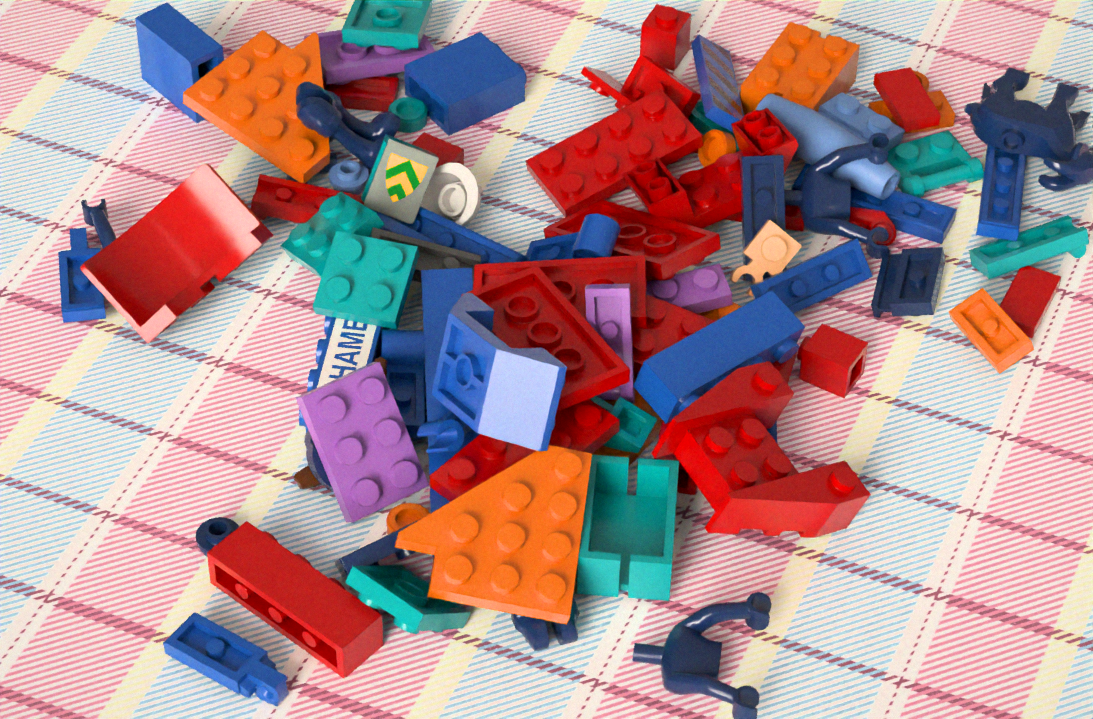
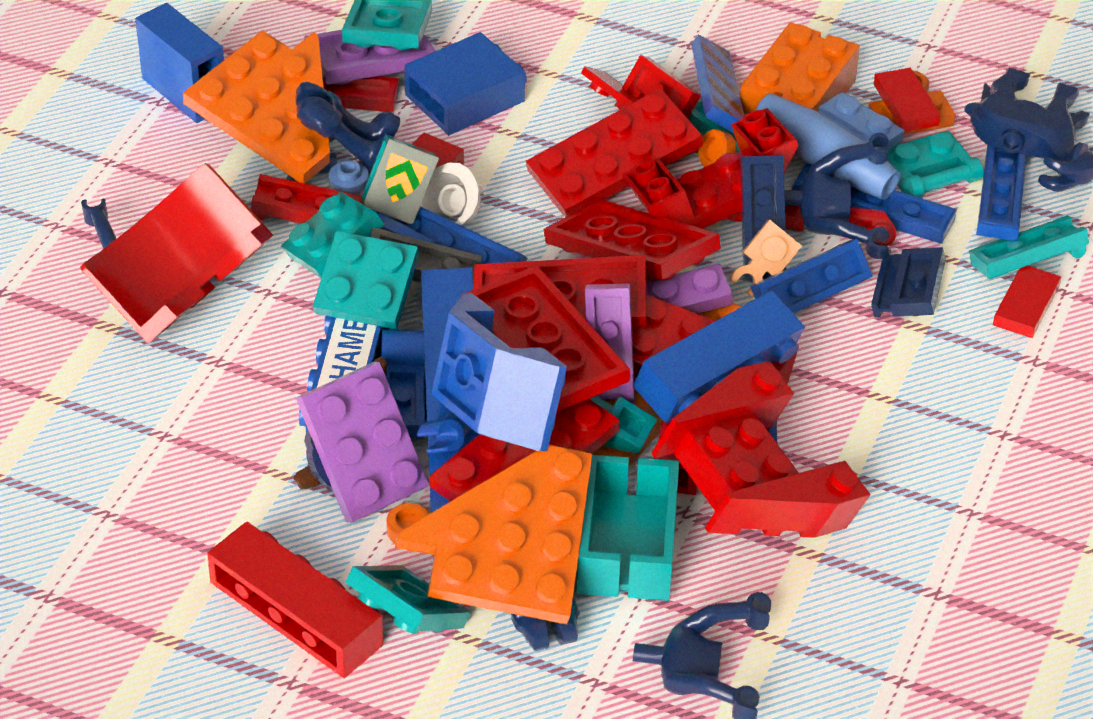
(78, 294): blue hinge -> none
(213, 532): dark blue plate -> none
(226, 659): blue hinge -> none
(372, 553): dark blue plate -> none
(411, 113): teal tile -> none
(593, 240): blue plate -> none
(666, 36): red brick -> none
(832, 360): red brick -> none
(991, 330): orange plate -> none

